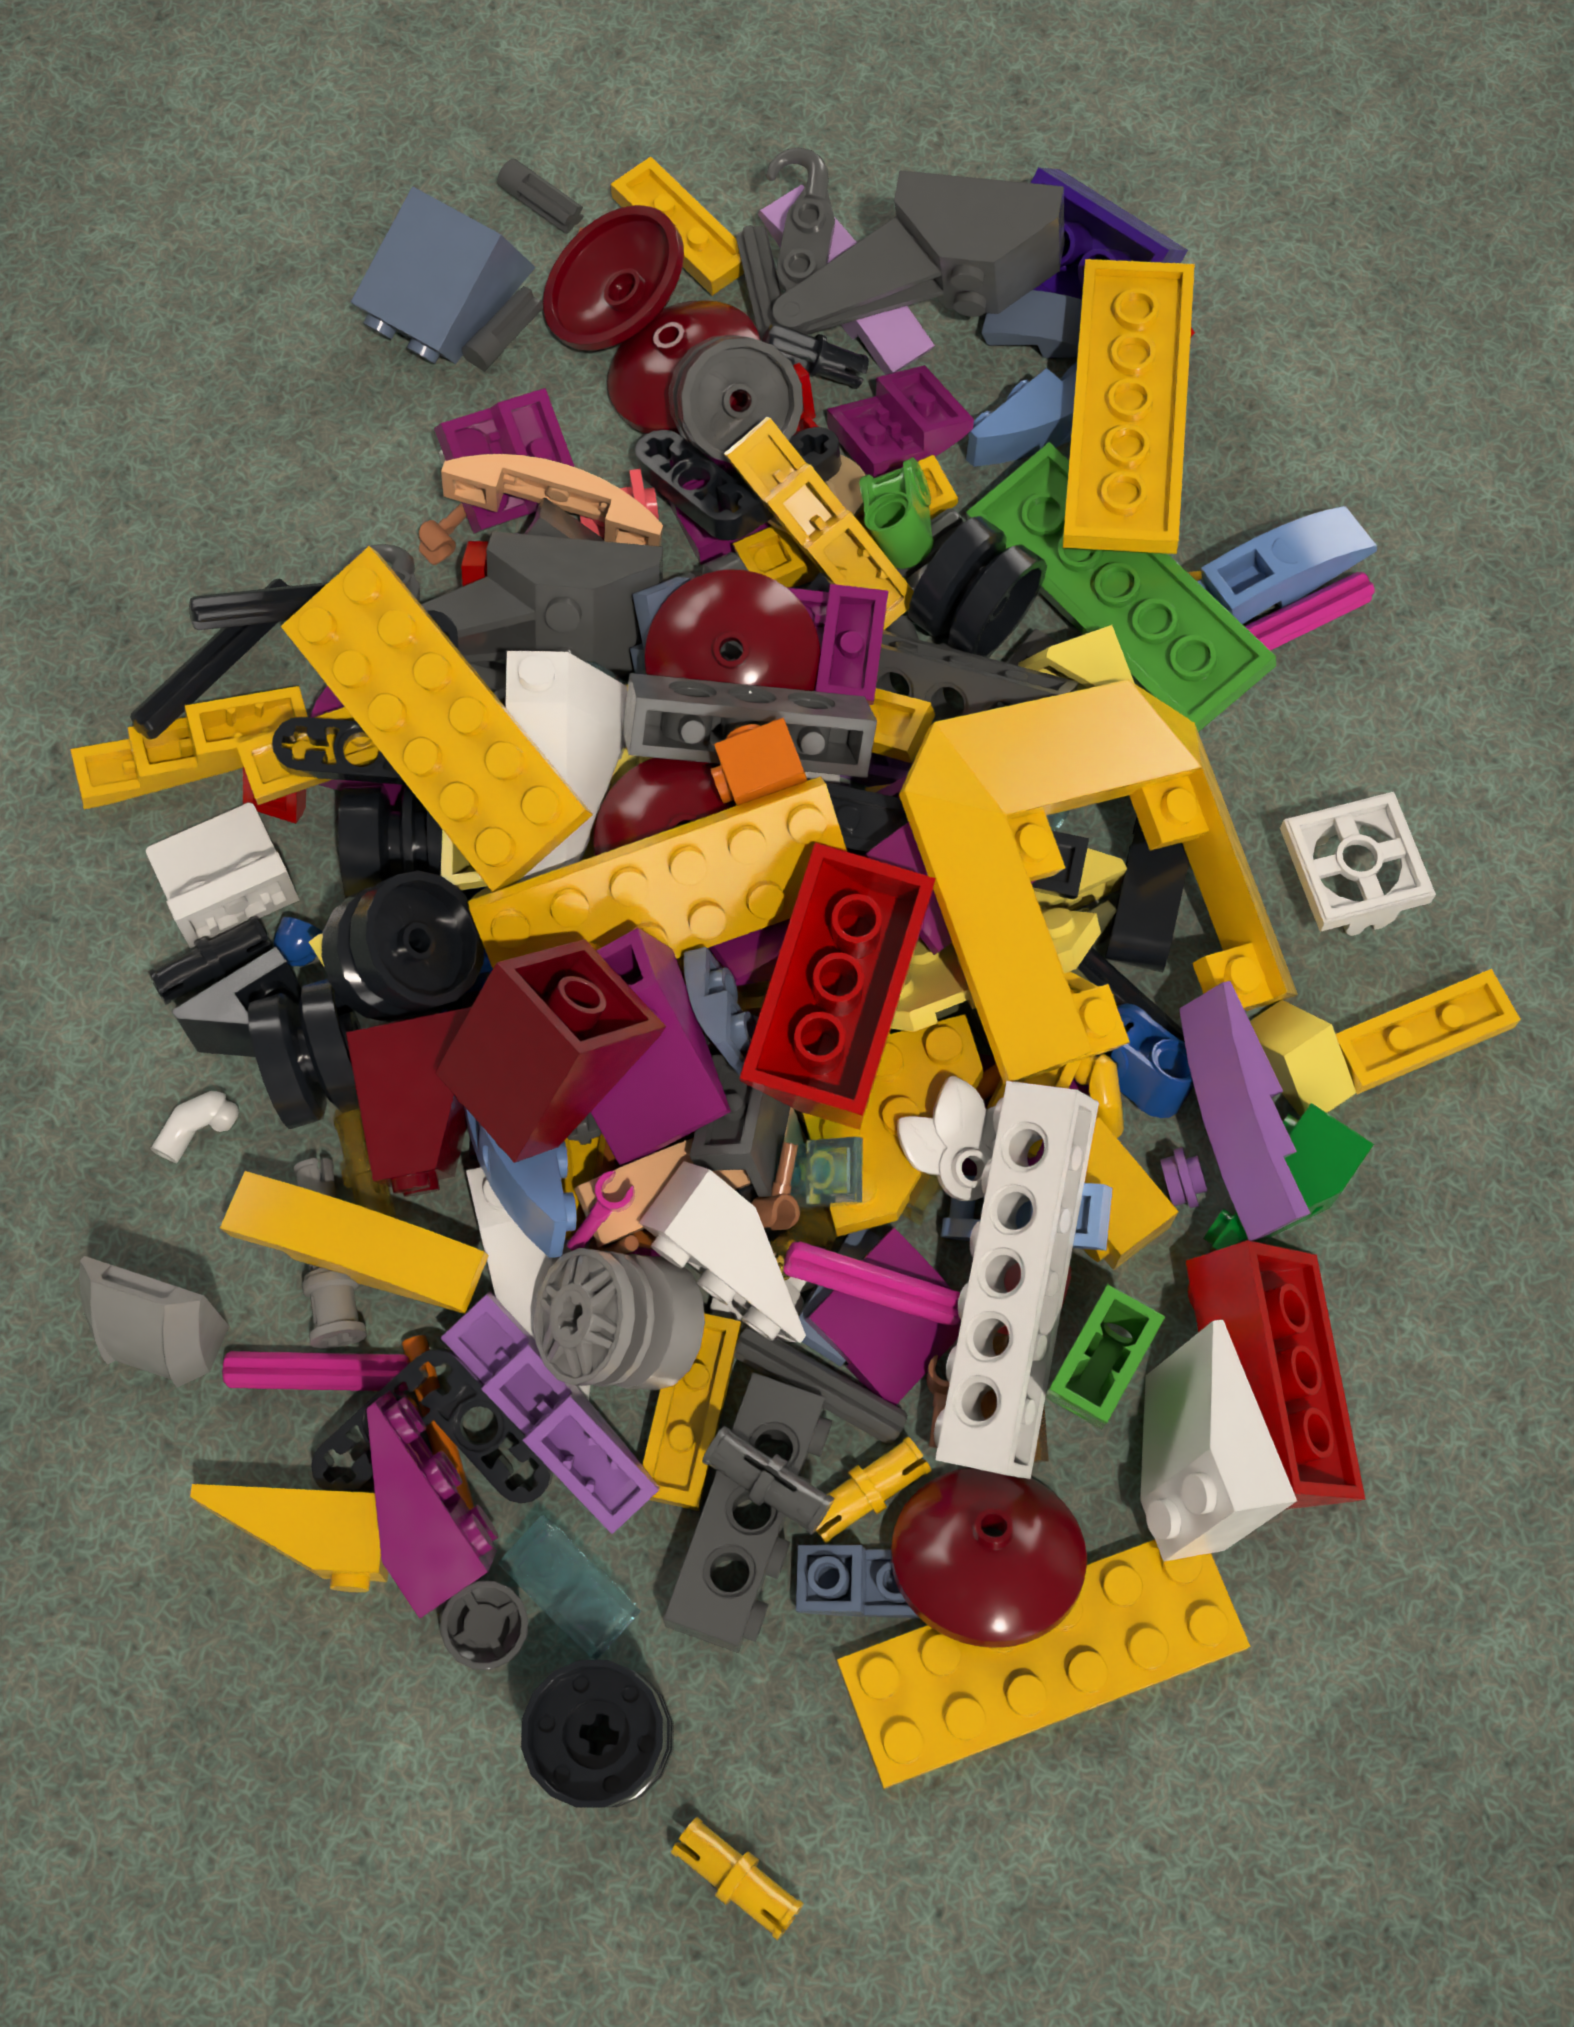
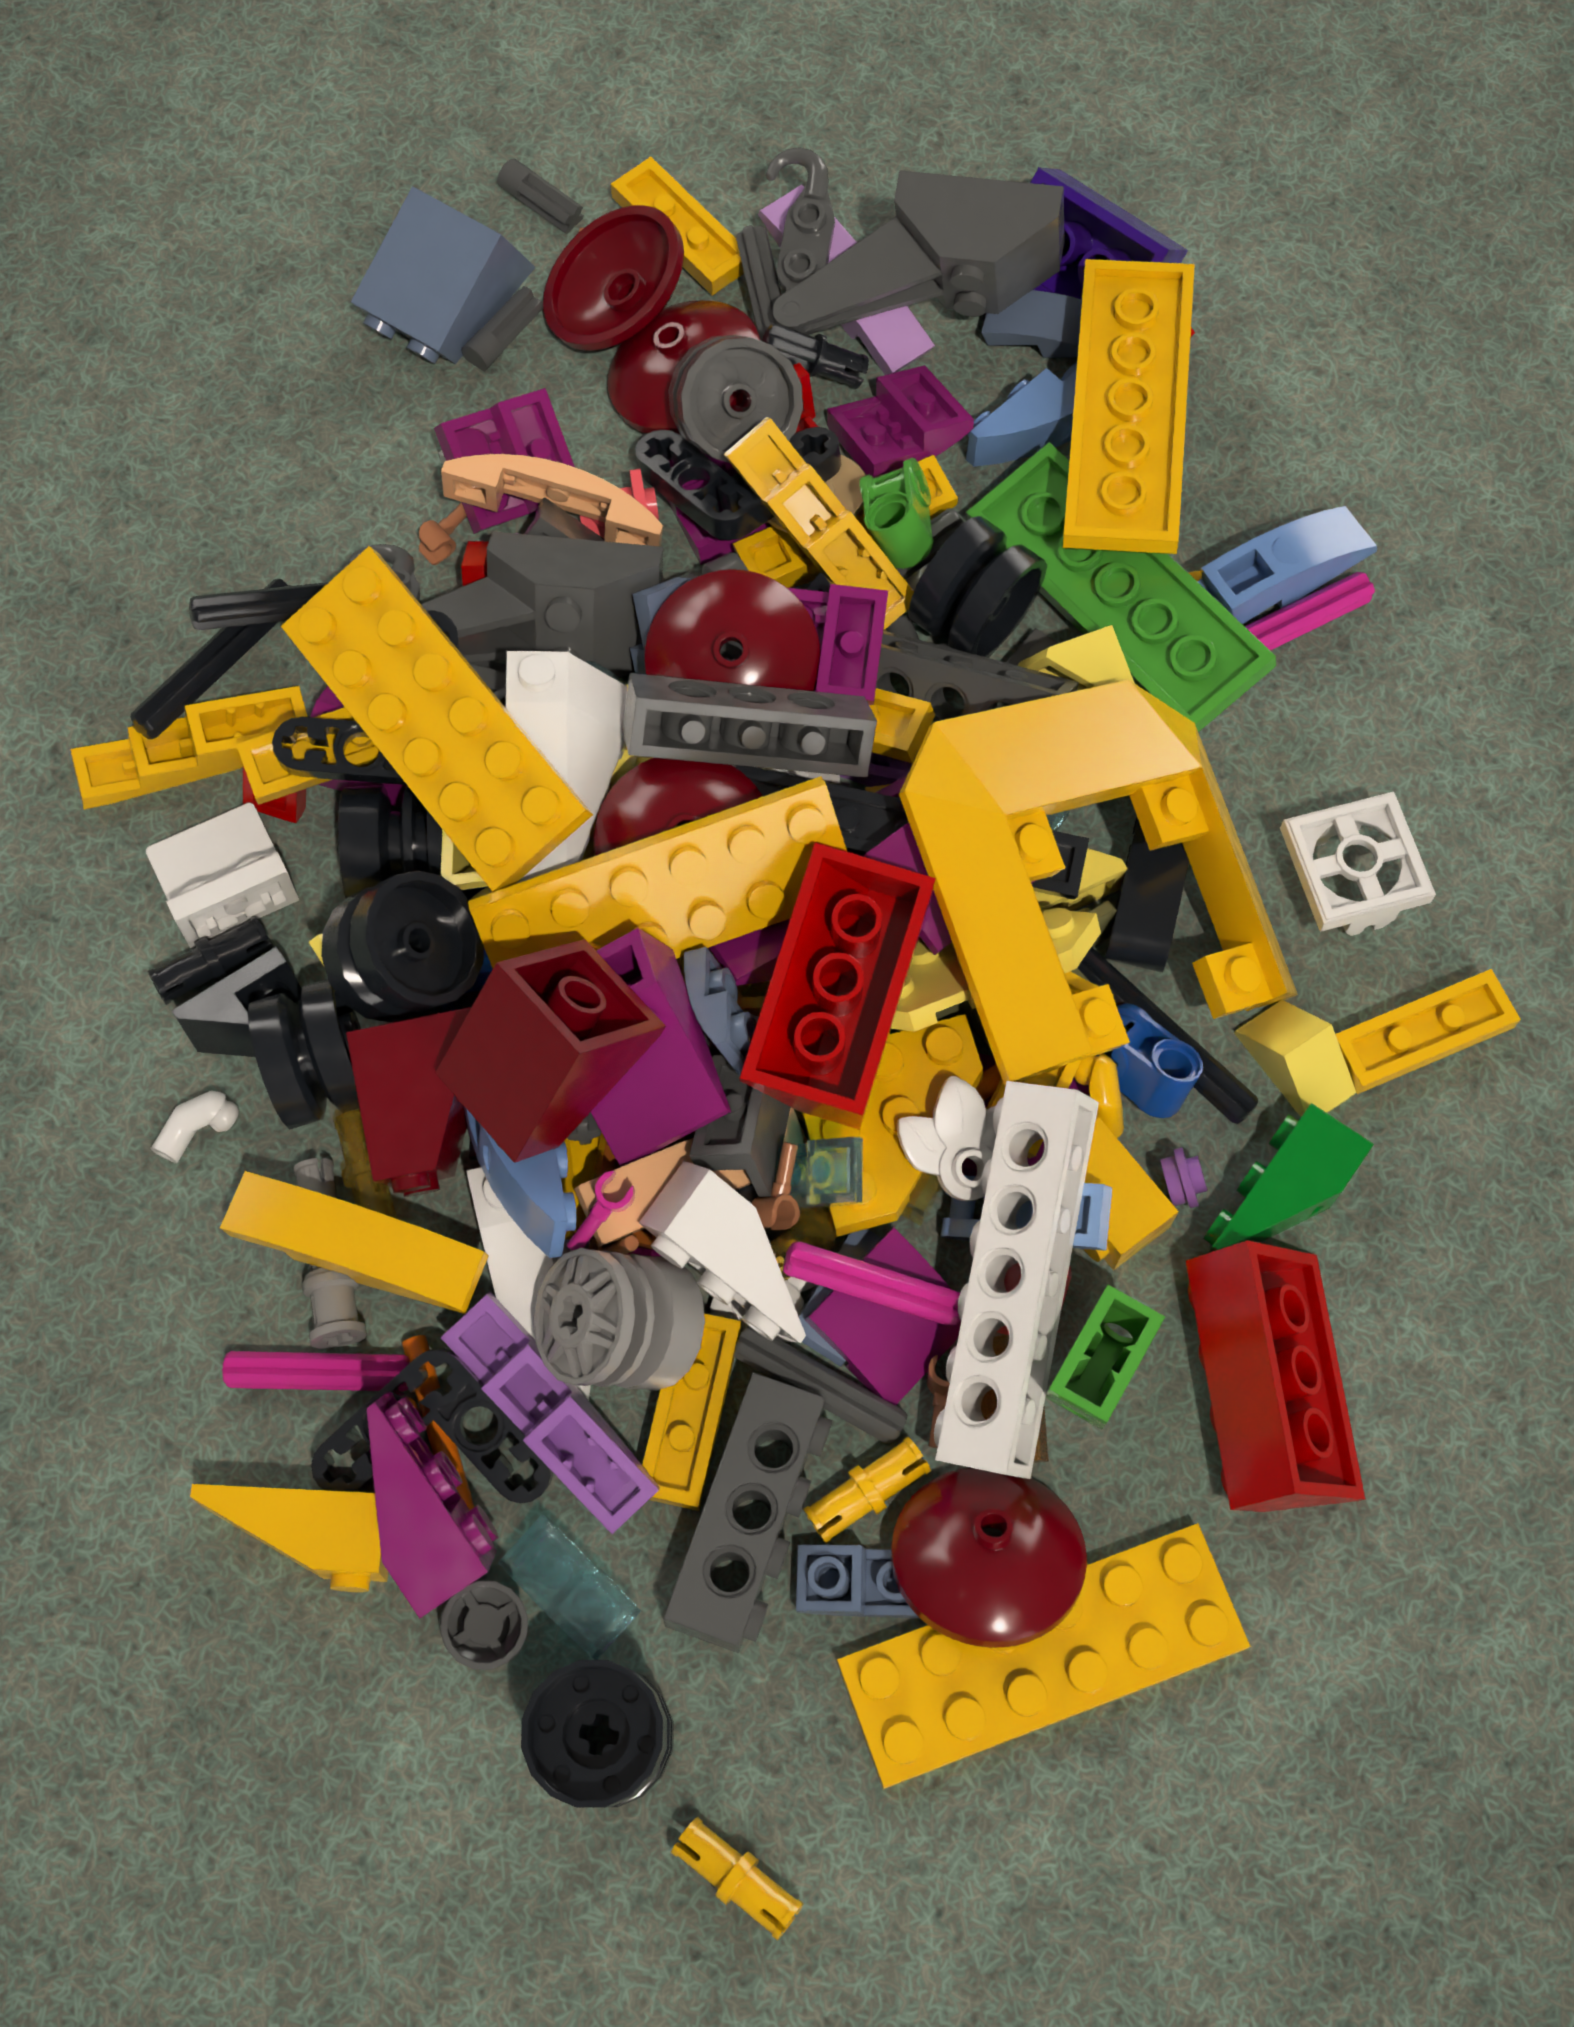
(149, 1322): light grey slope -> none
(293, 941): blue hinge -> none
(756, 762): orange brick -> none
(768, 1480): dark grey pin -> none
(1206, 1451): white slope -> none
(1237, 1109): medium lavender slope -> none

